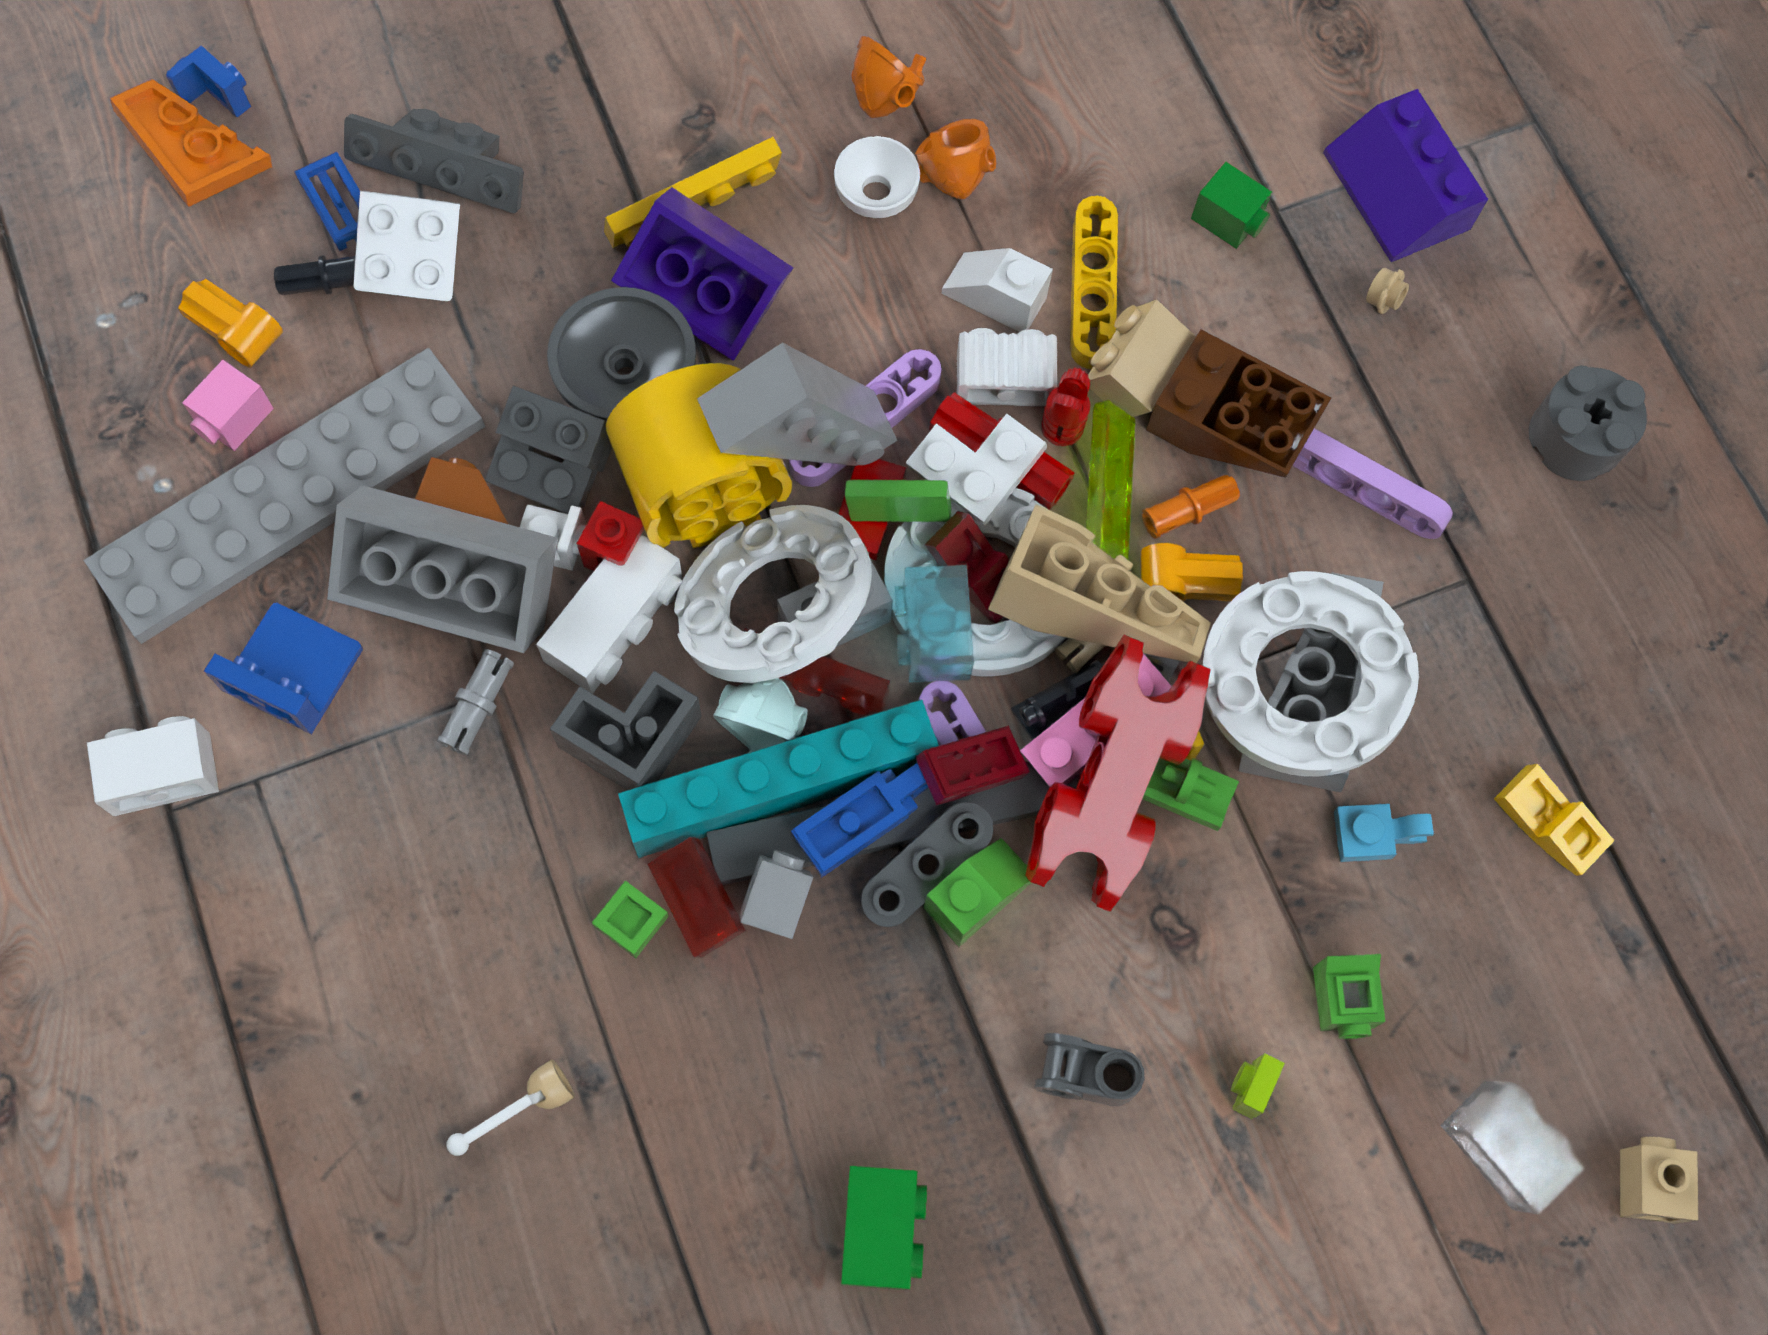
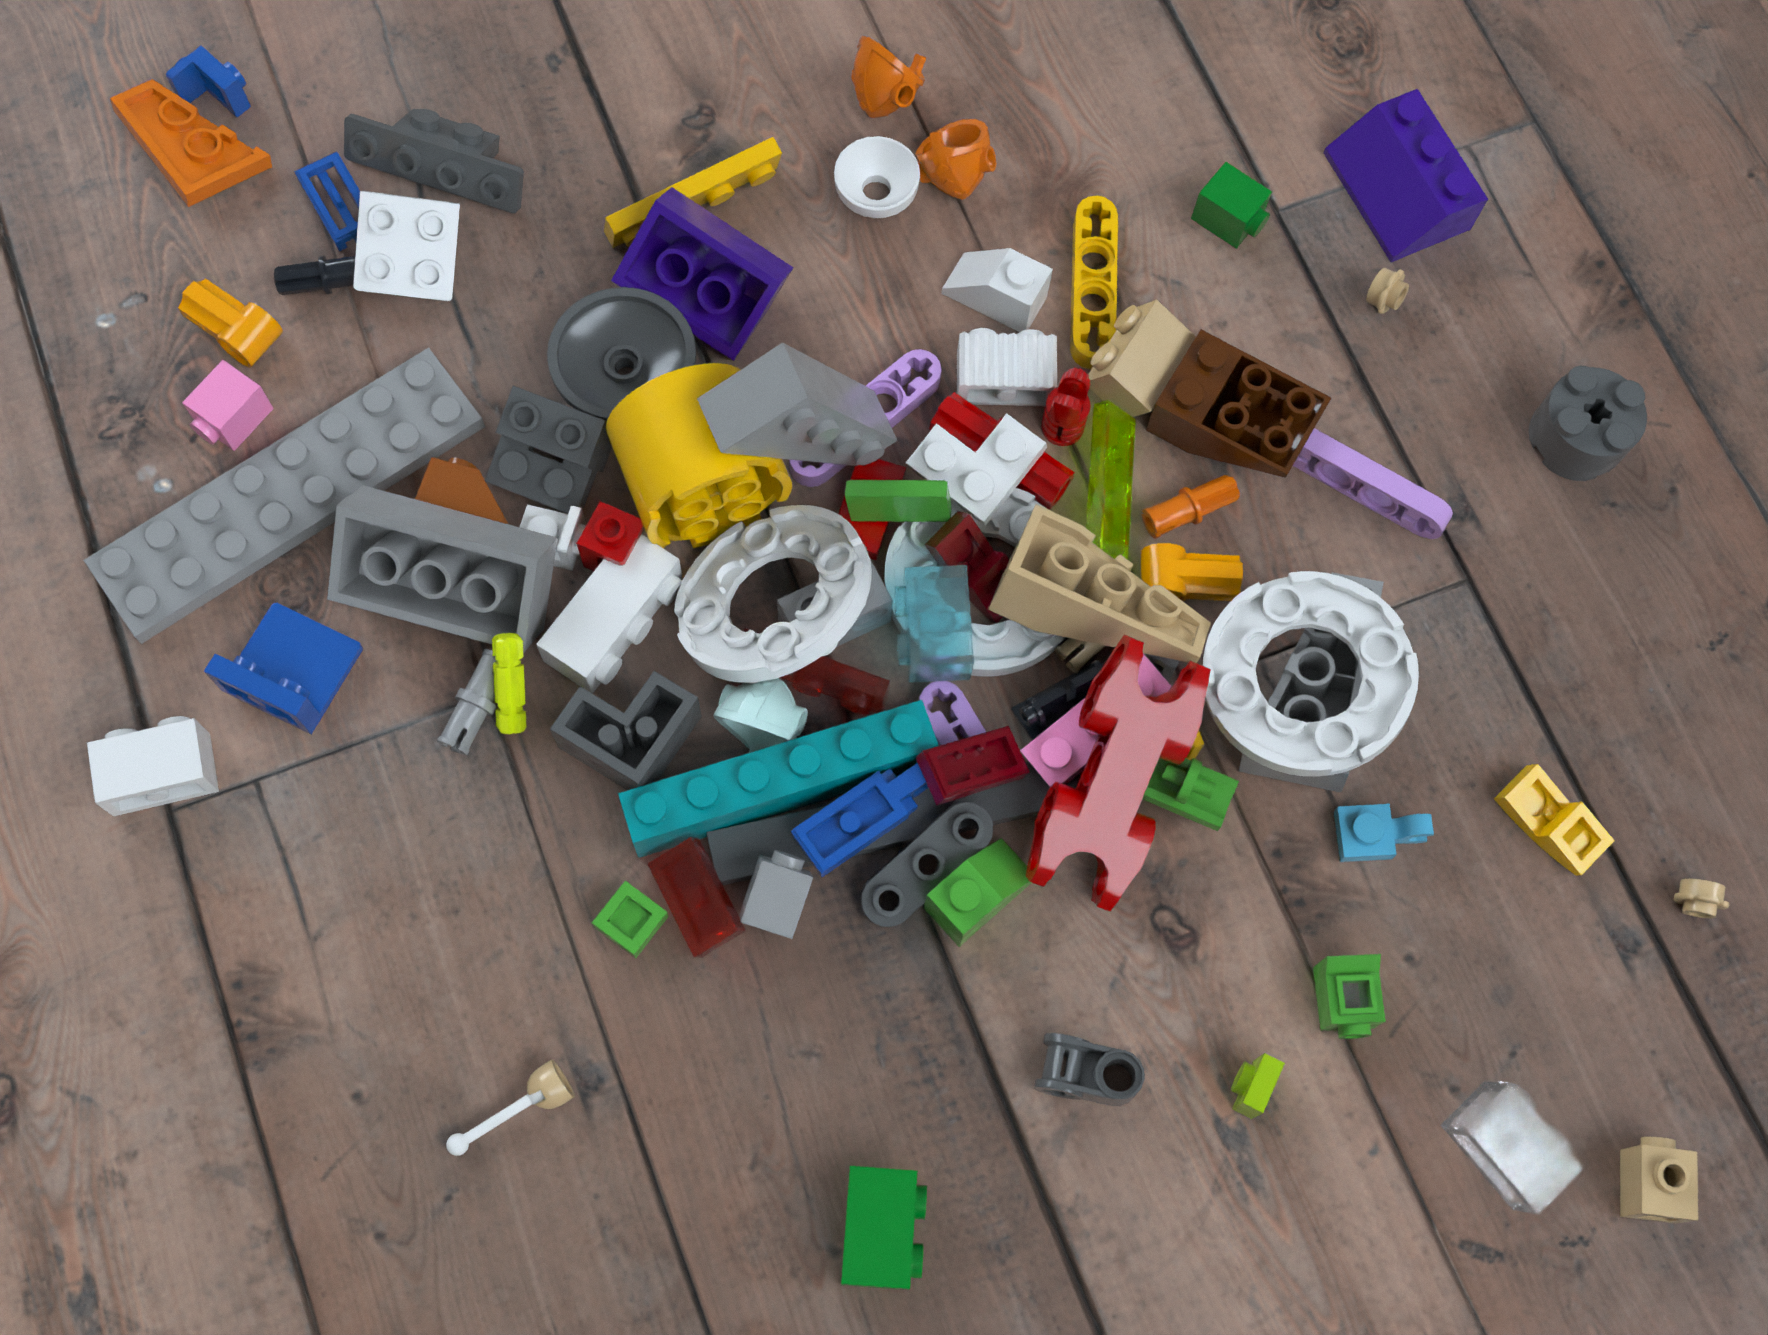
(509, 683): none -> neon yellow axle
(1701, 898): none -> tan plate

